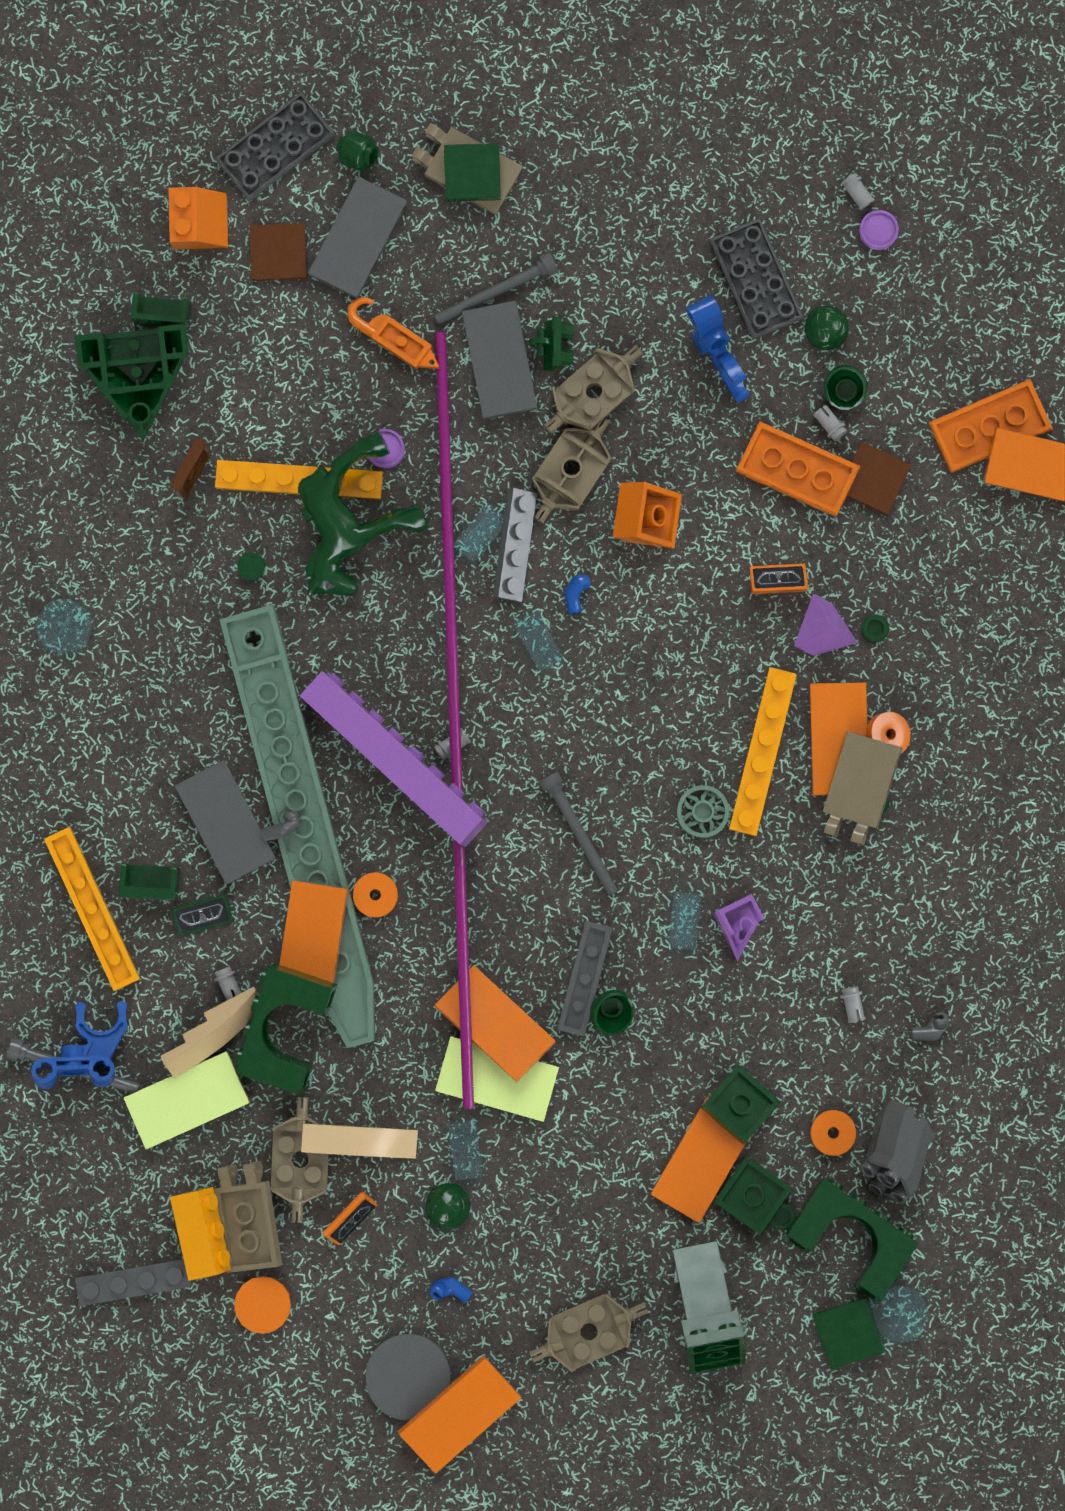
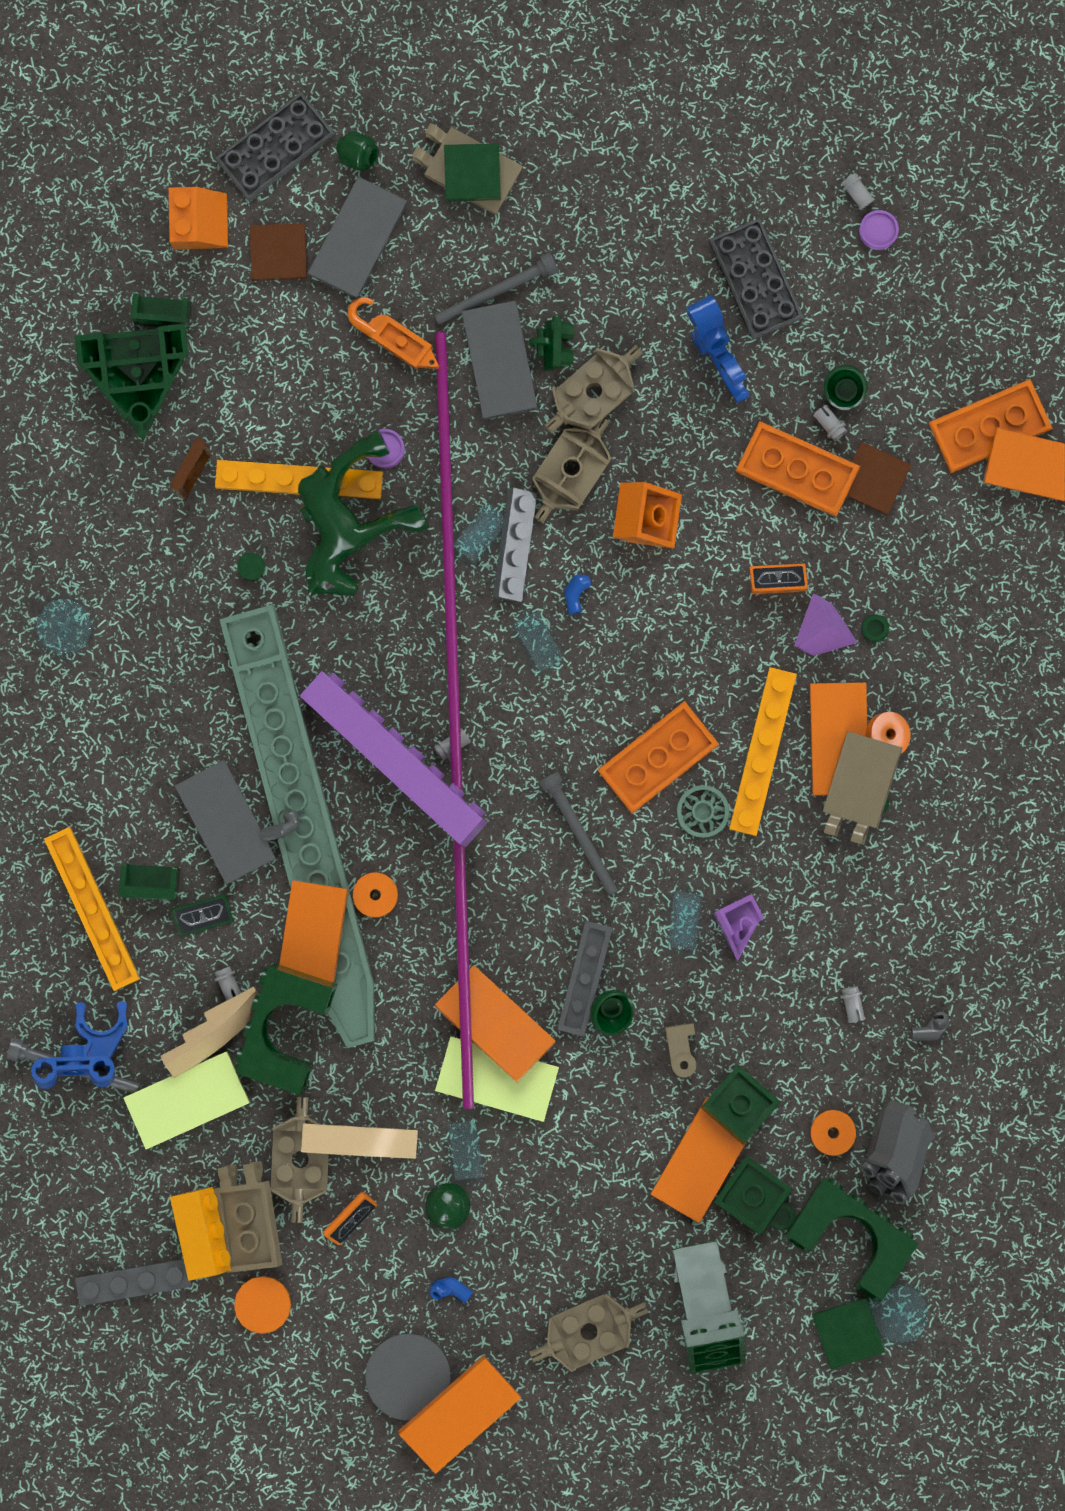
(658, 757): none -> orange tile
(679, 1051): none -> dark tan leg
(826, 327): dark green piece -> none

